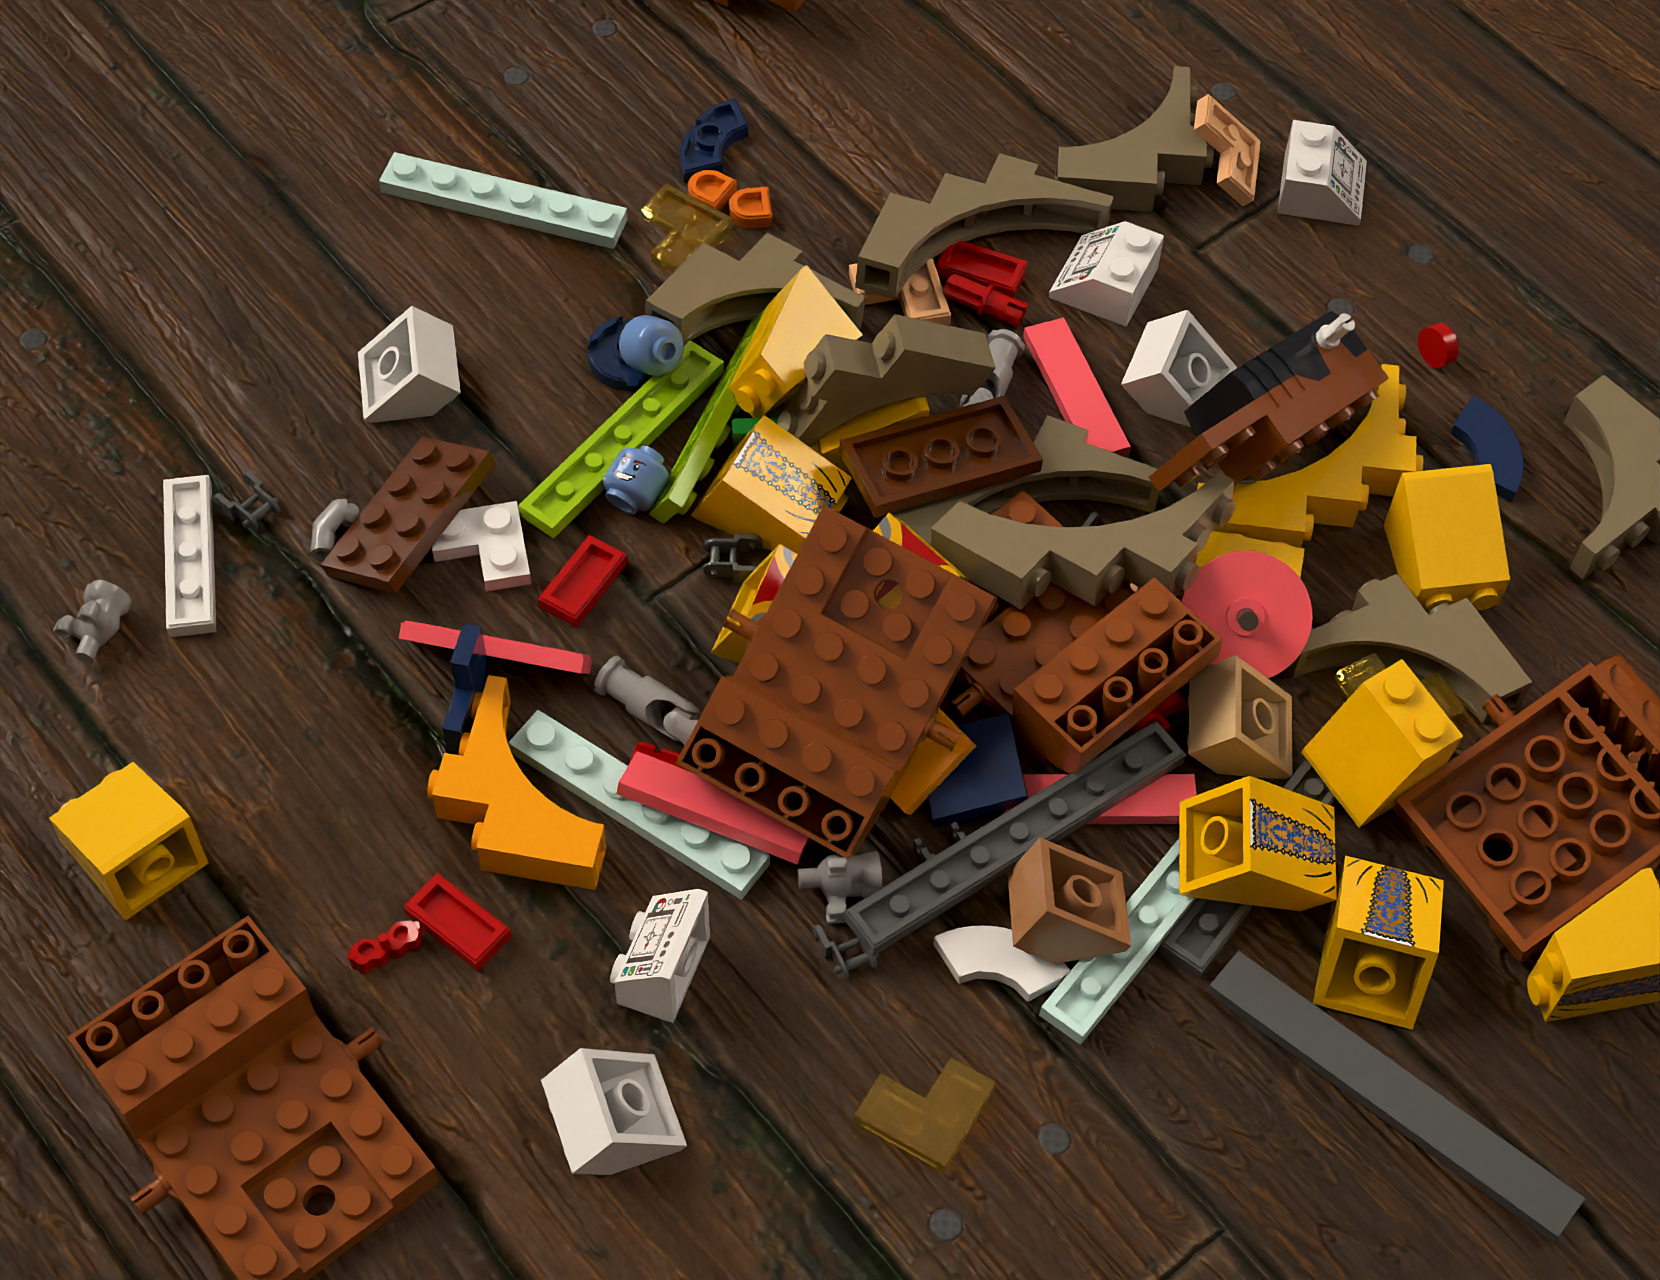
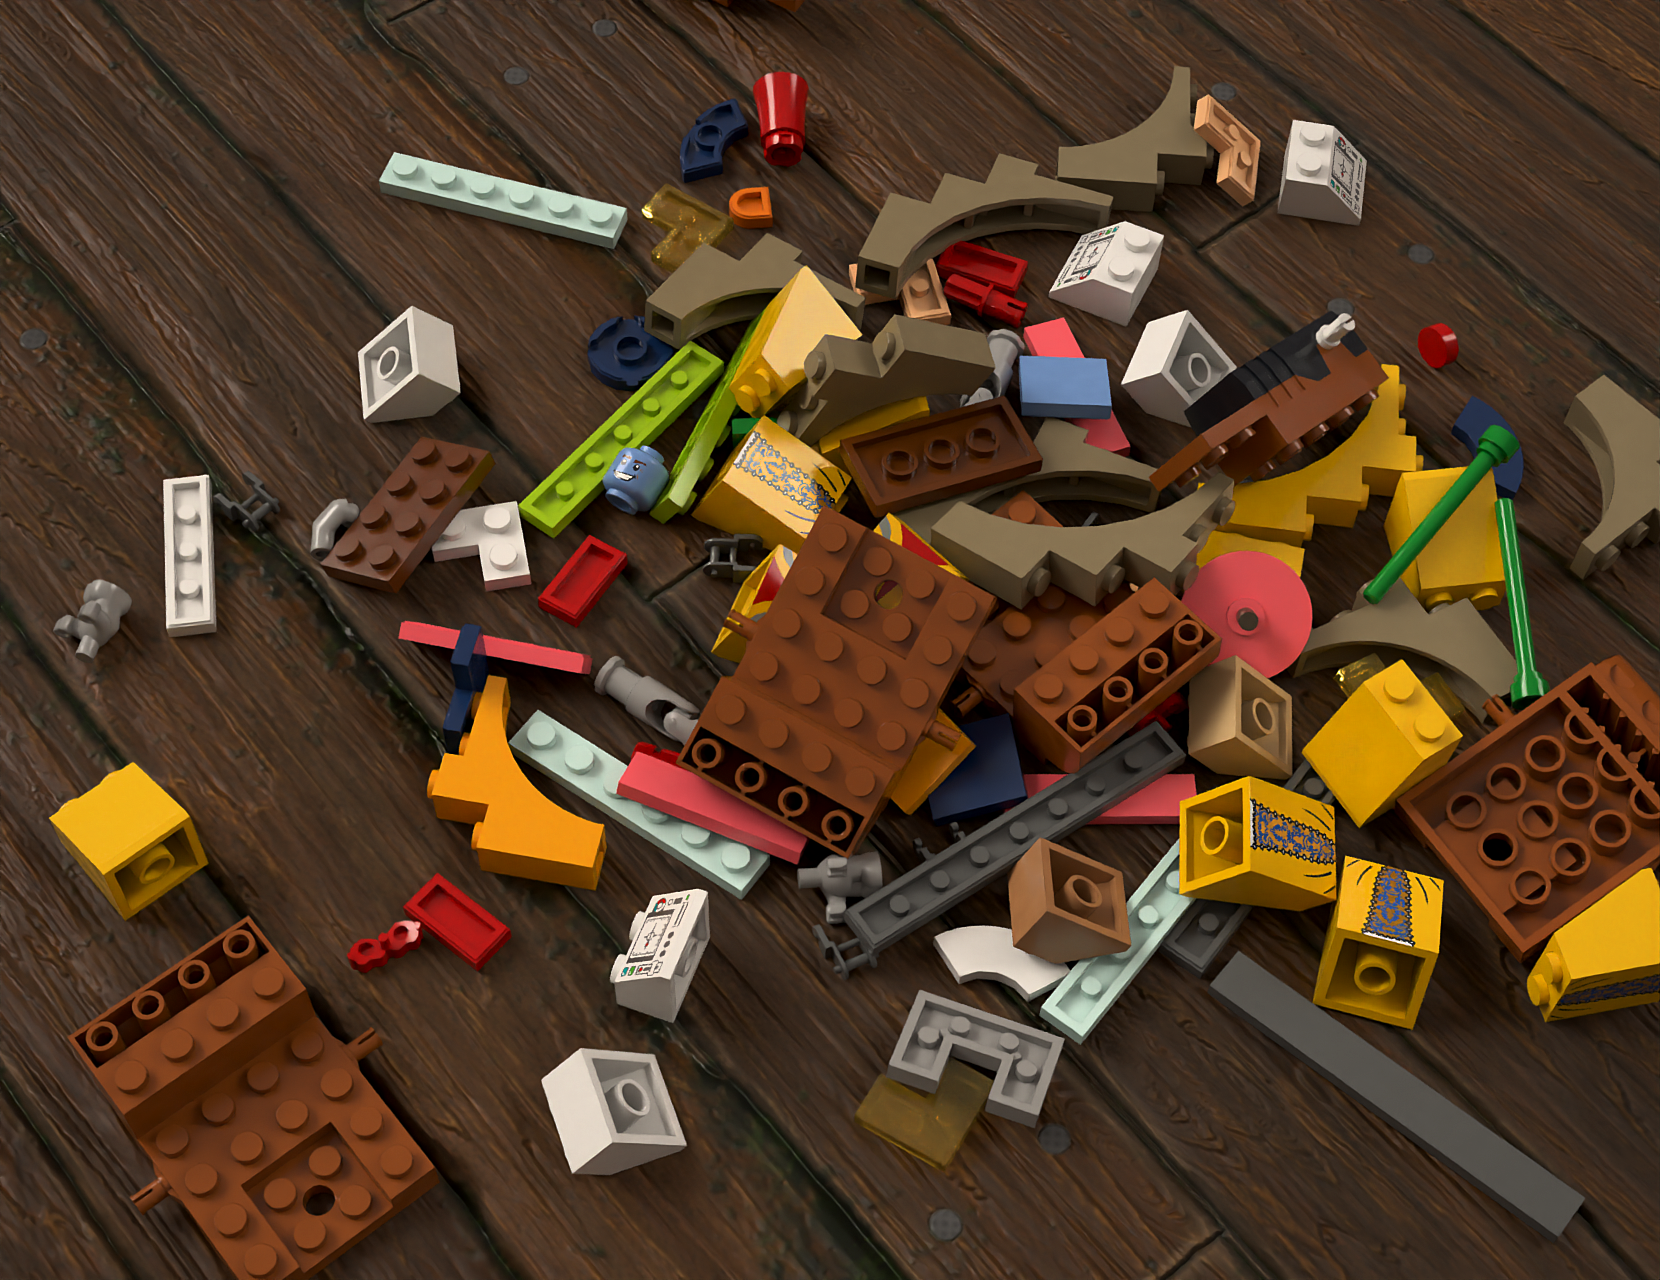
(651, 345): medium blue head -> none
(712, 188): orange tile -> none
(781, 114): none -> red plant
(1018, 1053): none -> light grey plate
(1064, 387): none -> medium blue tile
(1494, 448): none -> green piece
(1528, 683): none -> green piece

